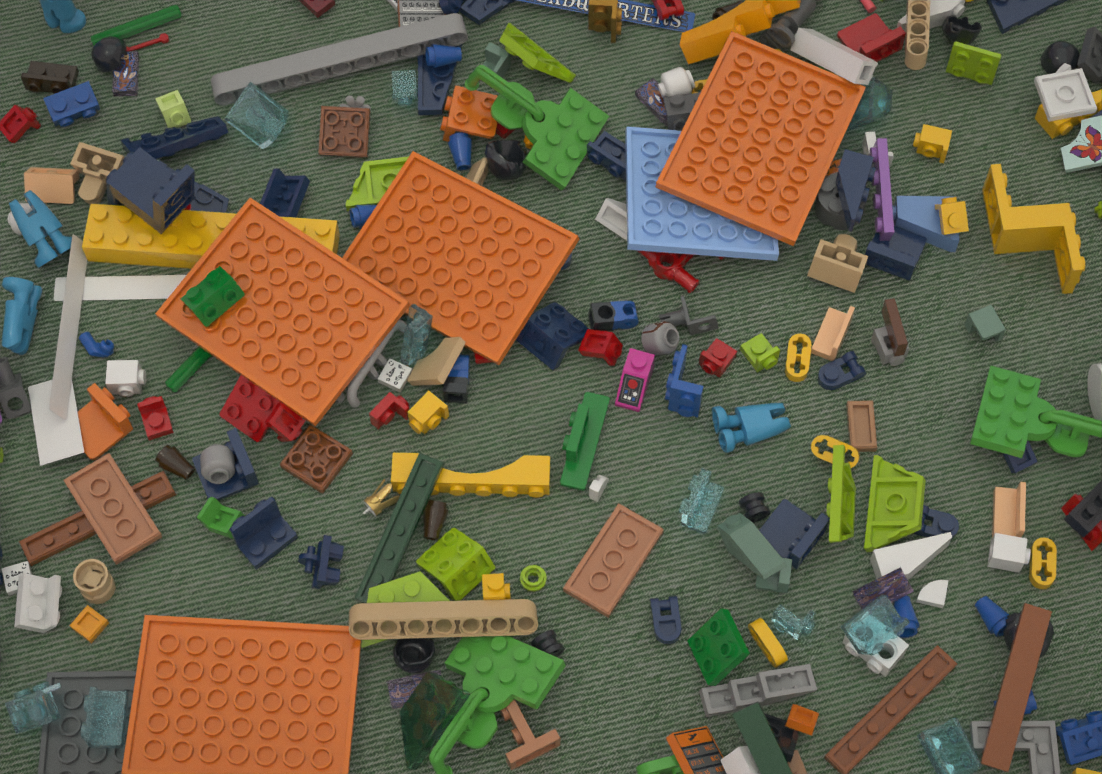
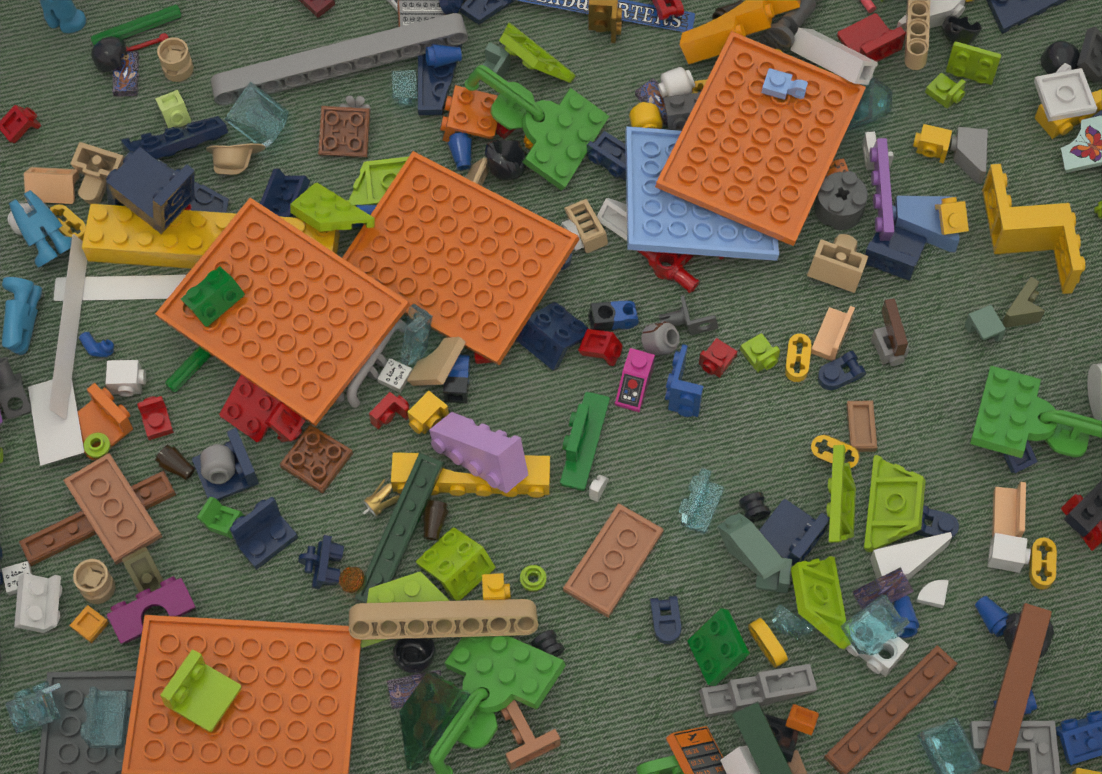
(49, 77): dark brown bracket -> none
(71, 221): none -> yellow beam
(72, 104): blue bracket -> none
(101, 450): none -> lime plate
(128, 618): none -> magenta arch
(143, 570): none -> olive slope
(175, 59): none -> tan wheel
(200, 692): none -> lime bracket
(234, 158): none -> tan piece
(327, 210): none -> lime wing
(351, 579): none -> clear orange plate
(481, 451): none -> lavender wedge
(570, 226): none -> white tile
(594, 238): none -> tan slope
(646, 116): none -> yellow head
(754, 421): dark azure piece -> none
(779, 85): none -> light blue plate
(820, 597): none -> lime wing
(851, 184): dark blue slope -> none
(946, 90): none -> lime bracket
(970, 151): none -> light grey slope
(1023, 309): none -> olive slope

